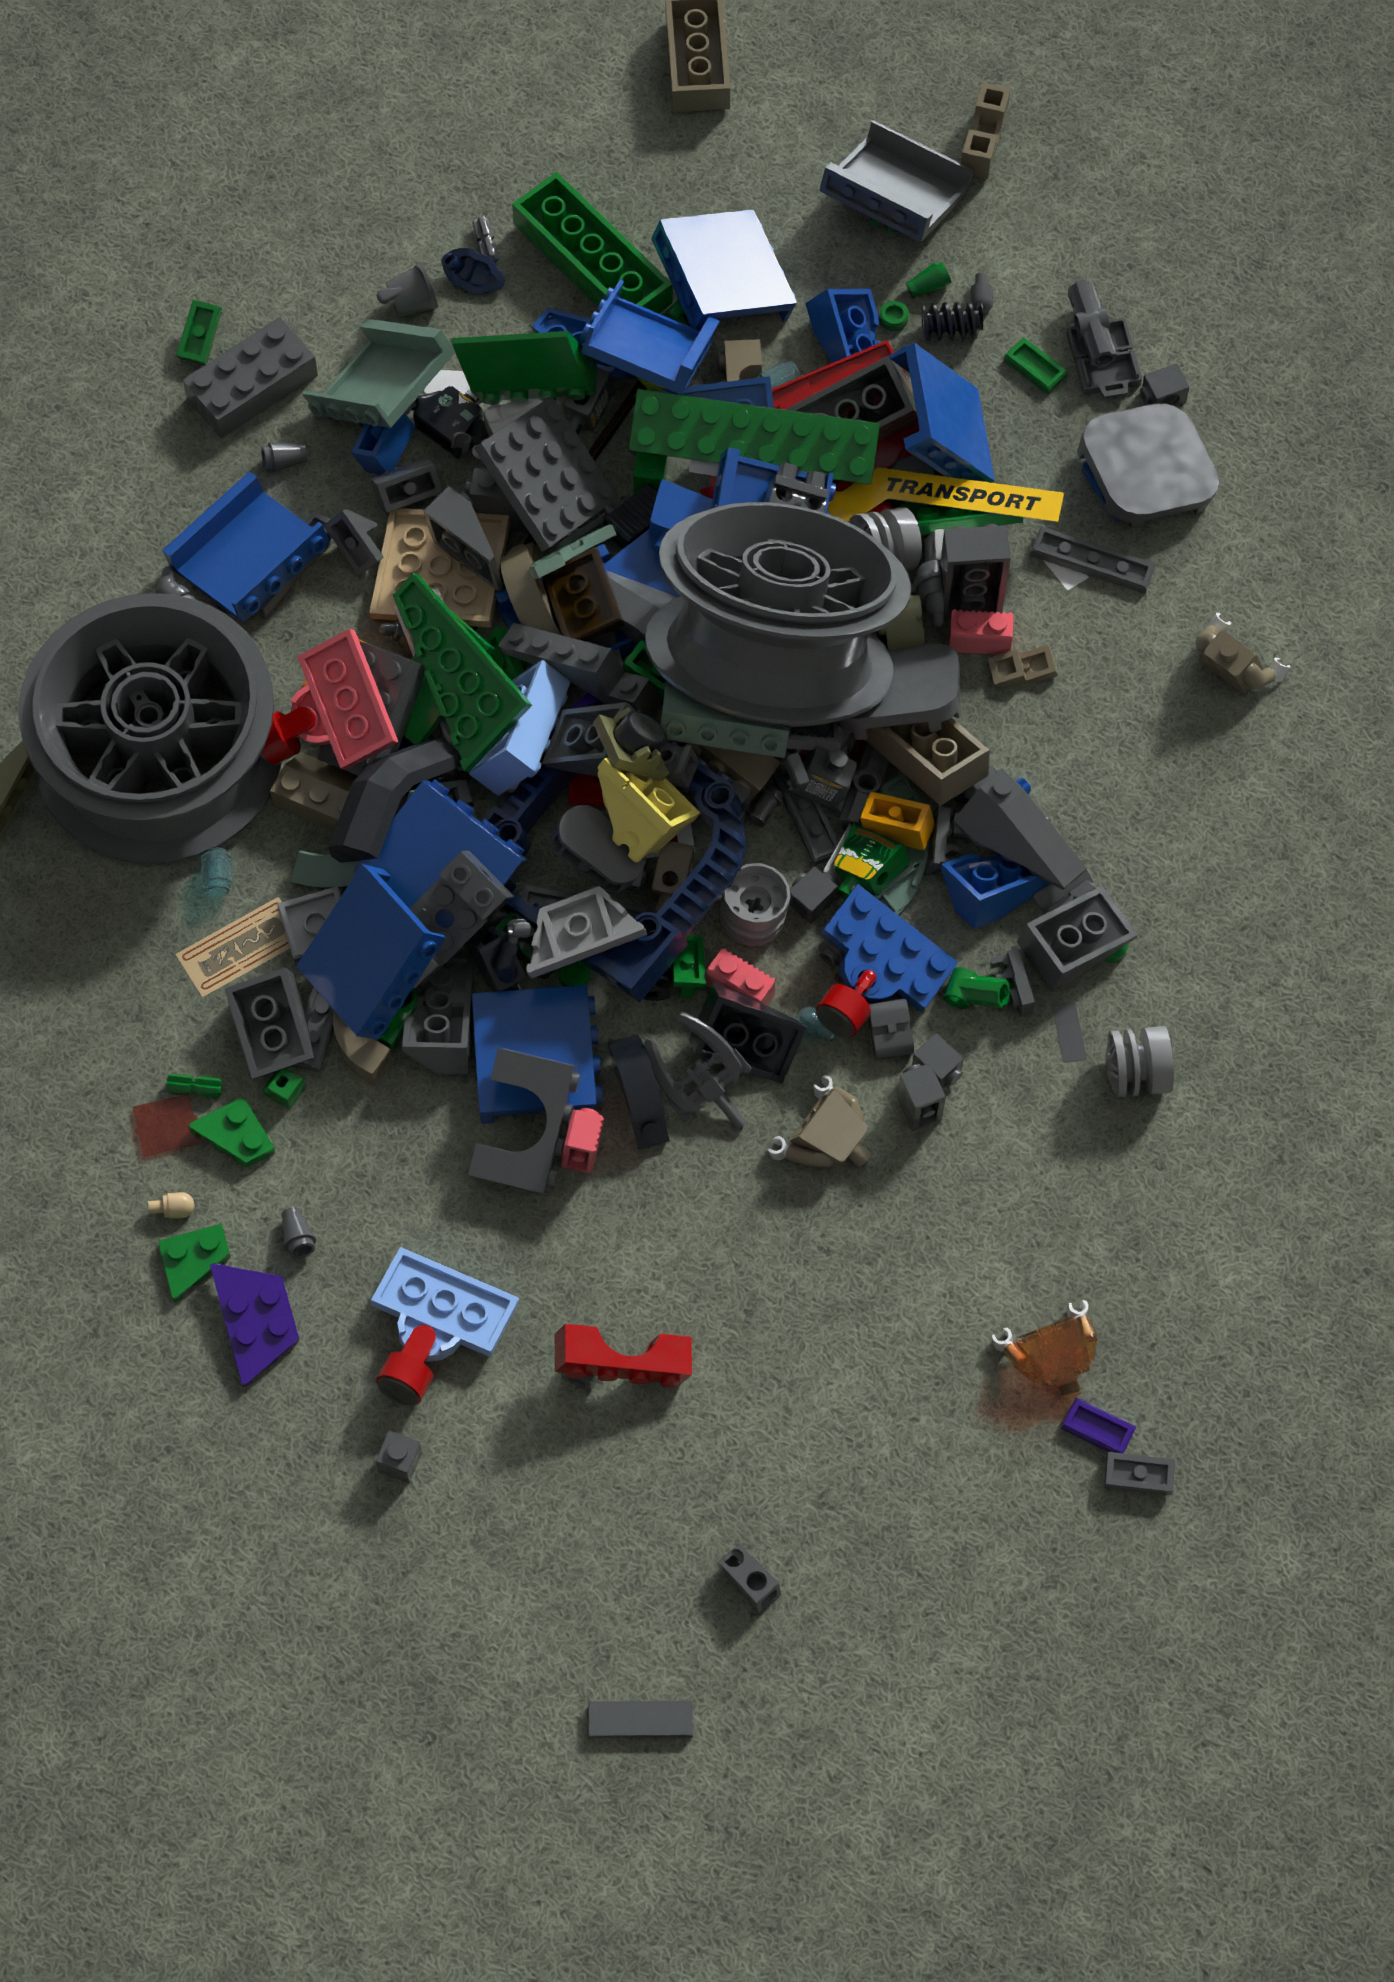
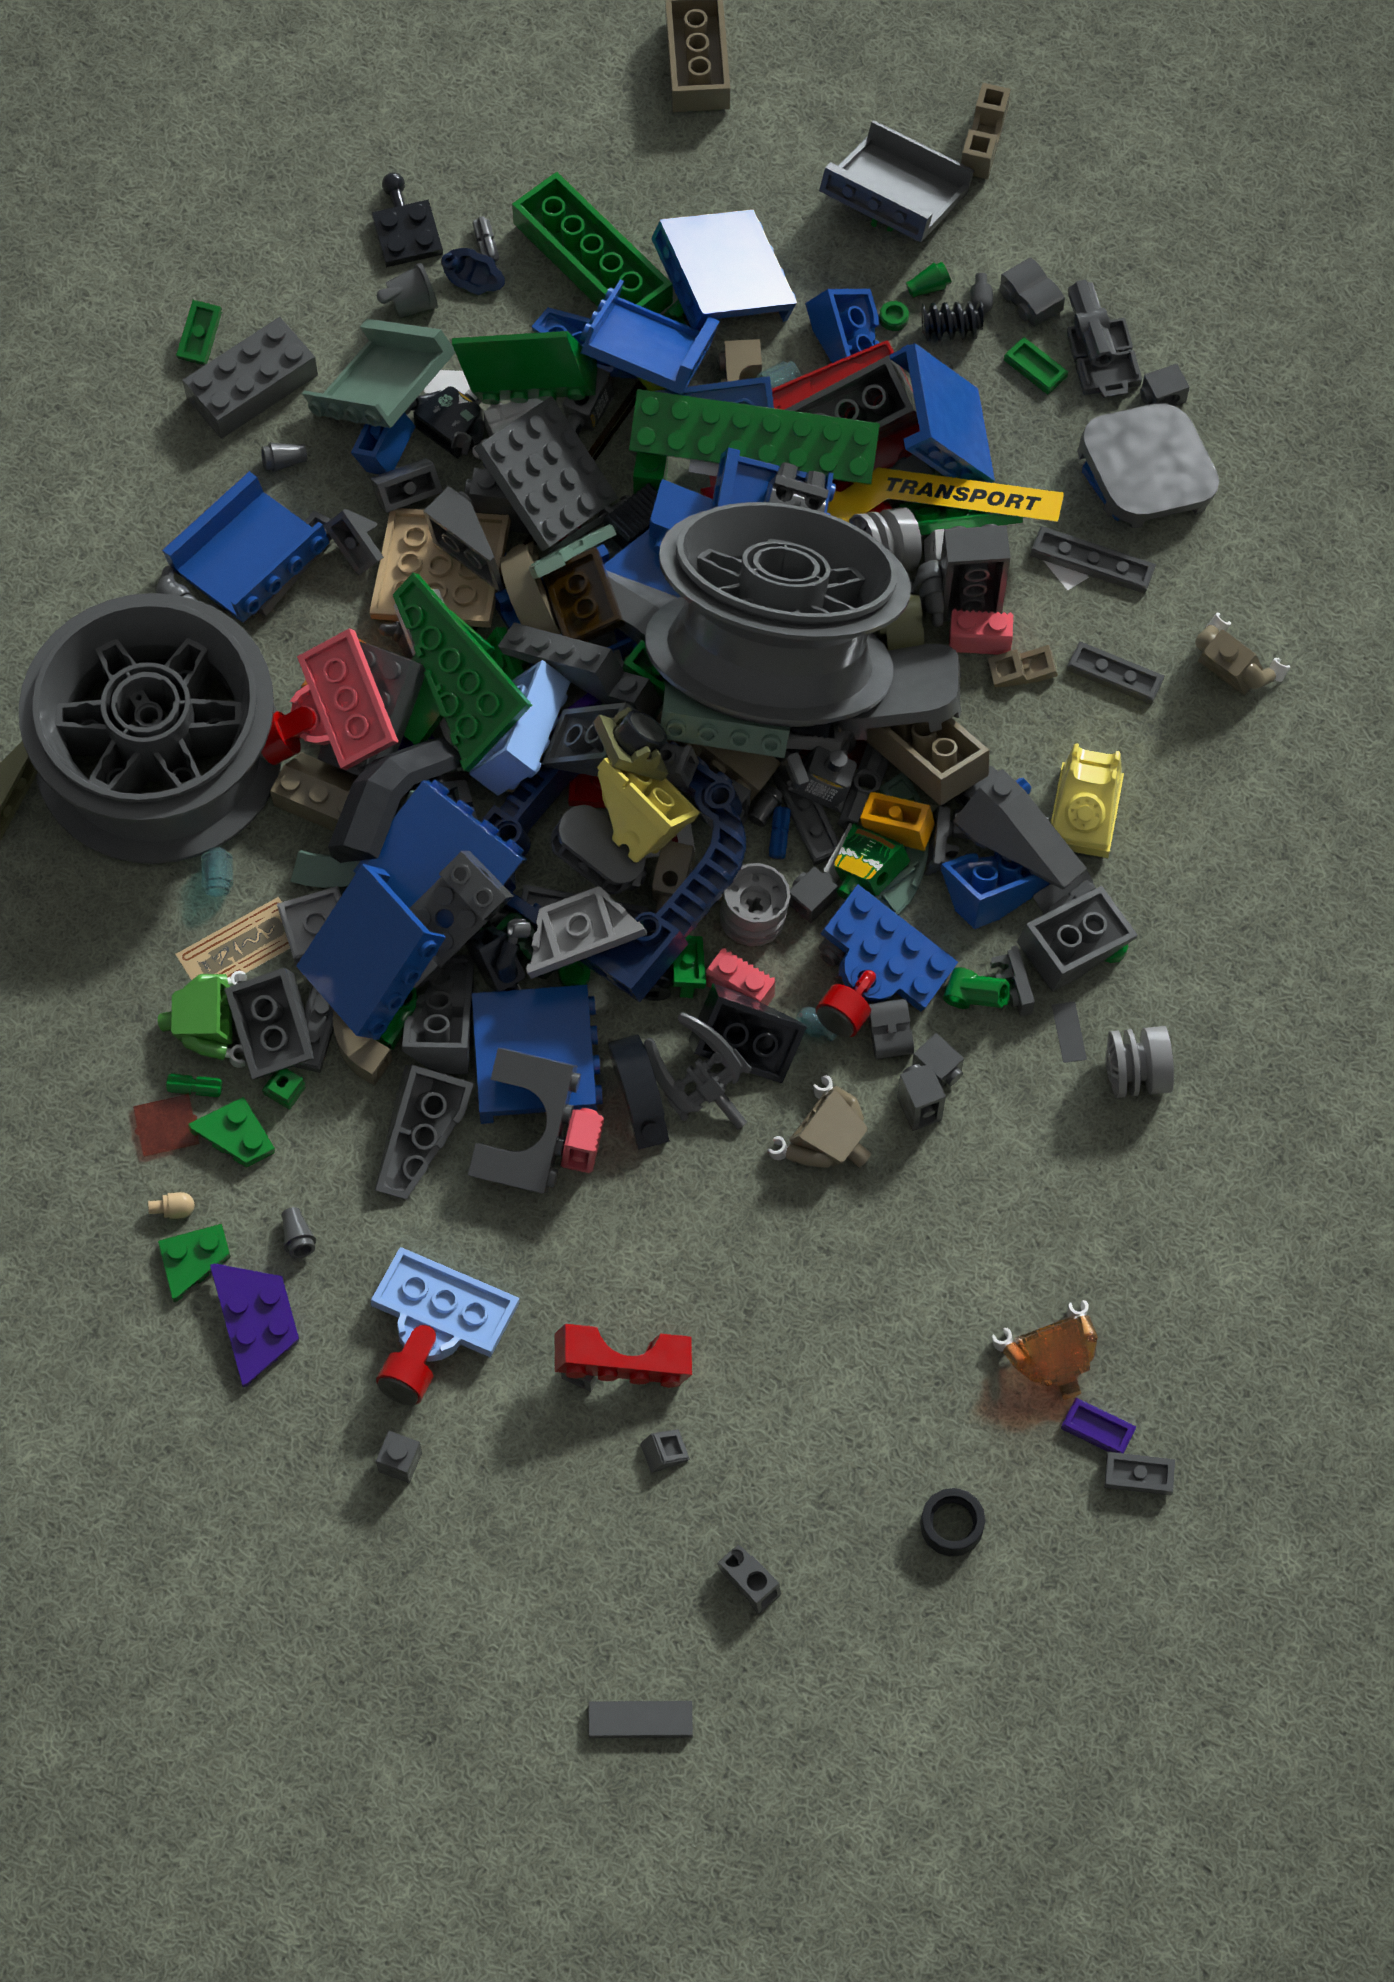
(203, 1016): none -> bright green torso
(407, 230): none -> black plate
(421, 1121): none -> dark grey wedge
(664, 1450): none -> dark grey slope
(779, 832): none -> blue piece
(960, 1497): none -> black tyre
(1031, 292): none -> dark grey brick
(1088, 800): none -> light yellow piece
(1115, 672): none -> dark grey tile

